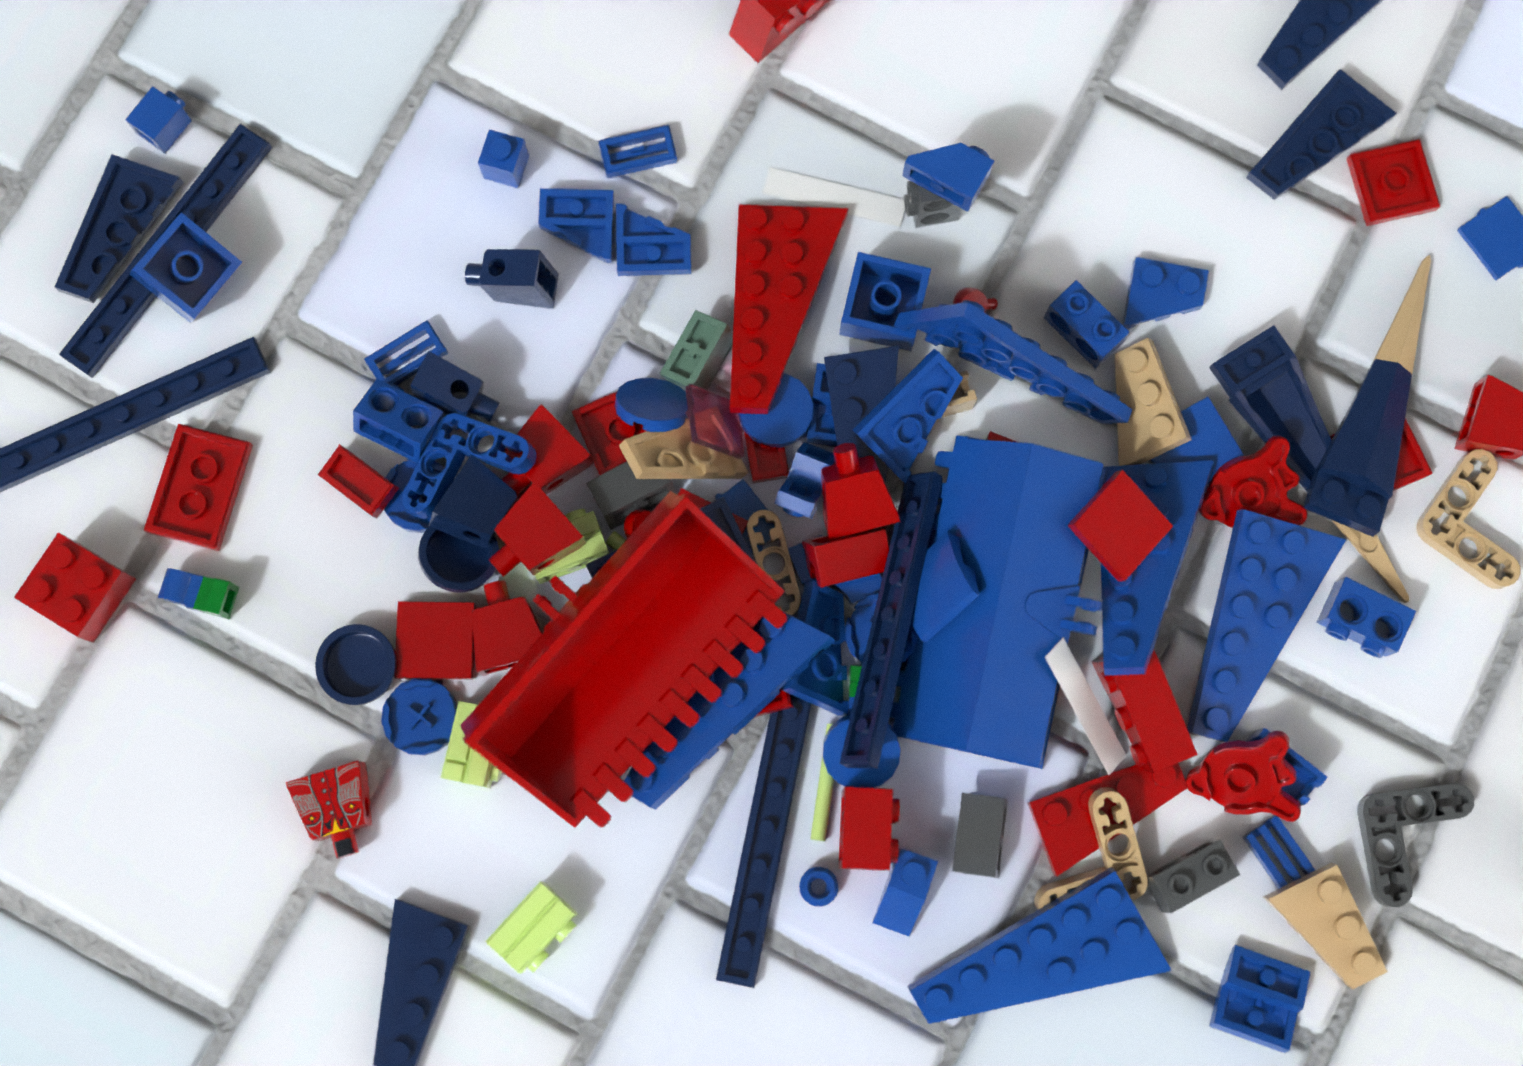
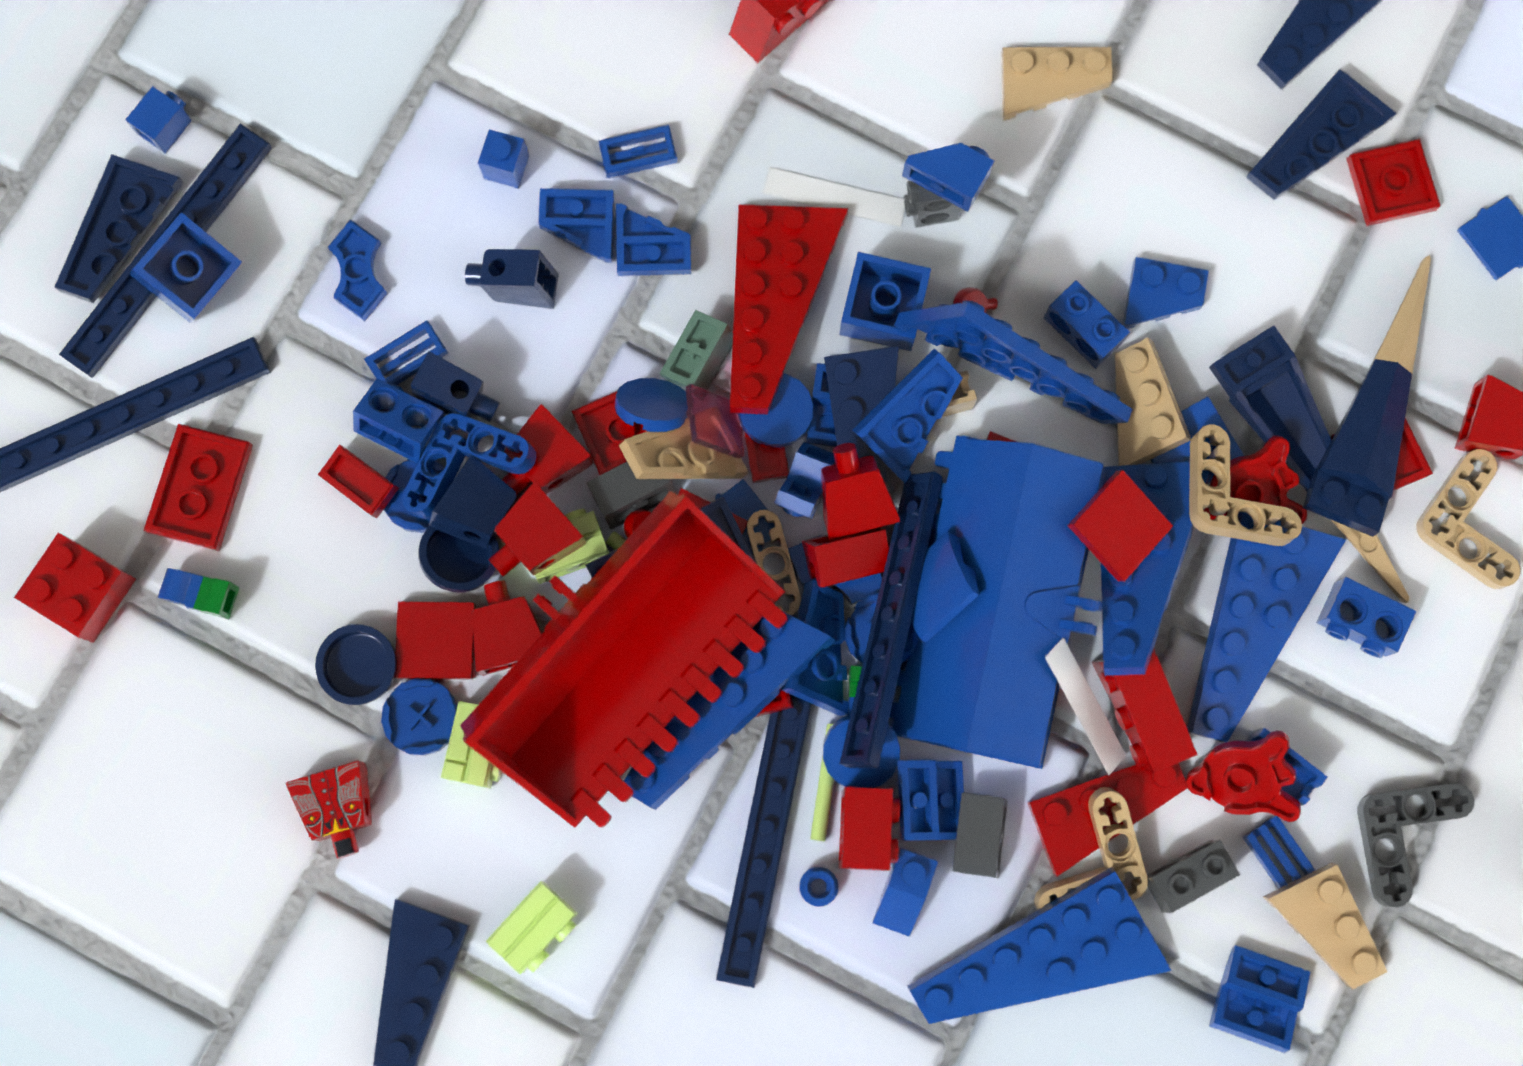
(358, 285): none -> blue tile
(929, 799): none -> blue slope
(1050, 74): none -> tan wing
(1219, 499): none -> tan beam

